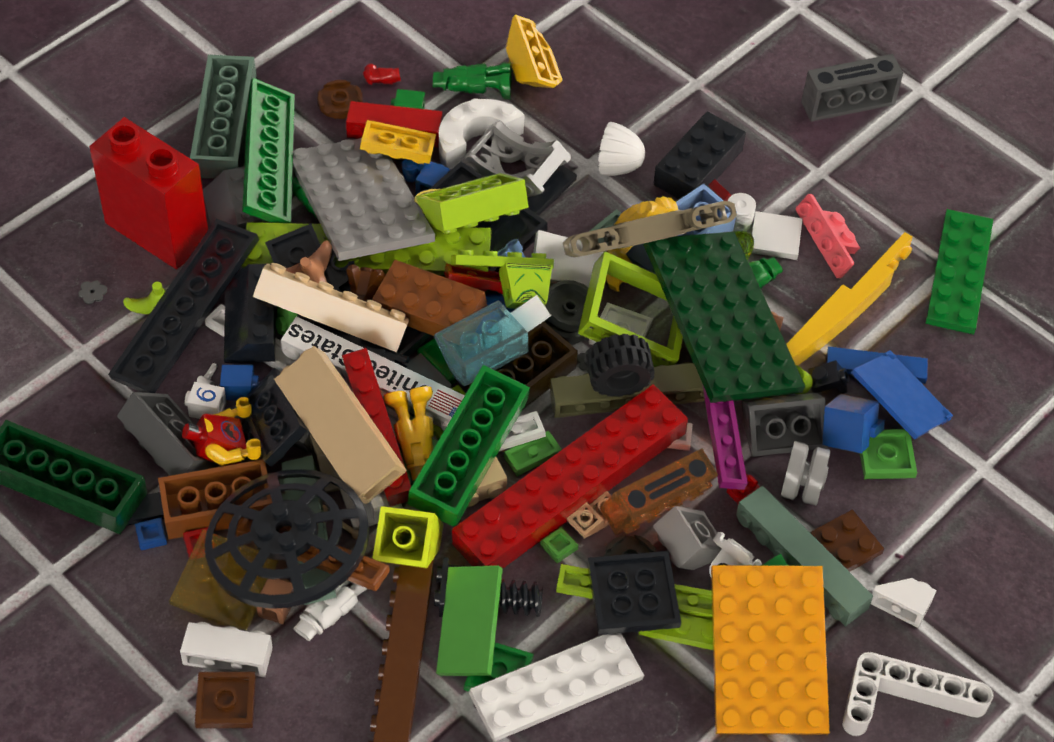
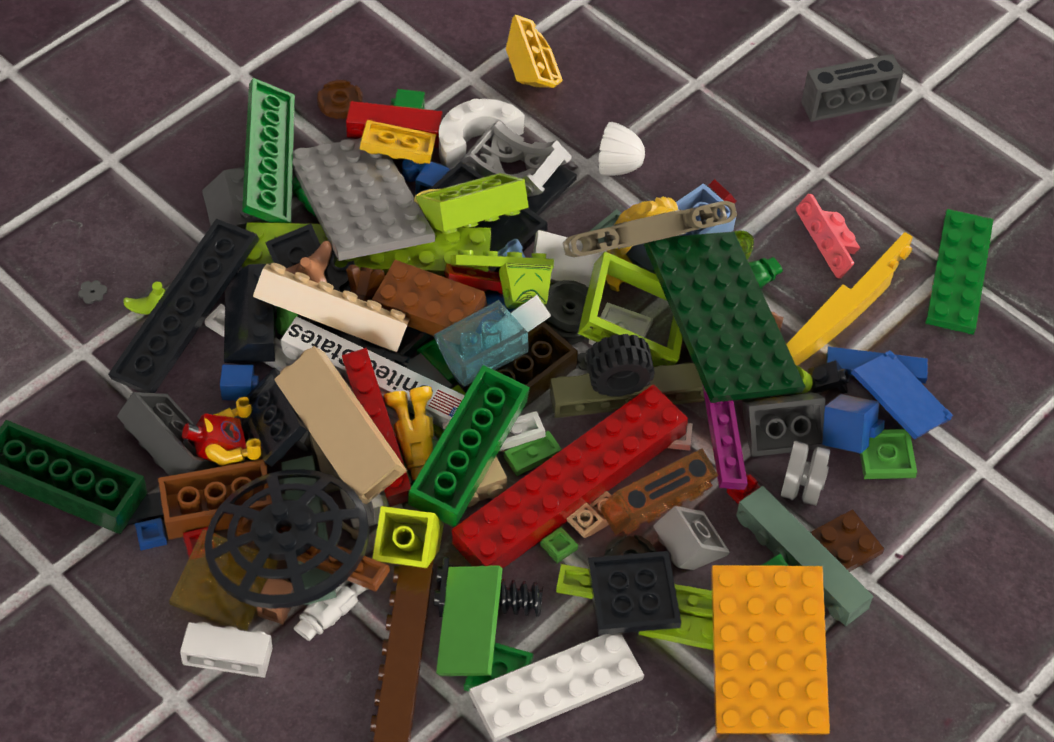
(150, 192): red brick -> none
(205, 399): white brick -> none
(206, 378): white hand -> none
(222, 114): sand green brick -> none
(225, 700): reddish brown plate -> none
(381, 75): red arm -> none
(476, 79): green piece -> none
(699, 156): black brick -> none
(732, 553): white tile -> none
(745, 209): white piece -> none
(776, 235): white tile -> none
(904, 599): white slope -> none
(909, 688): white beam -> none

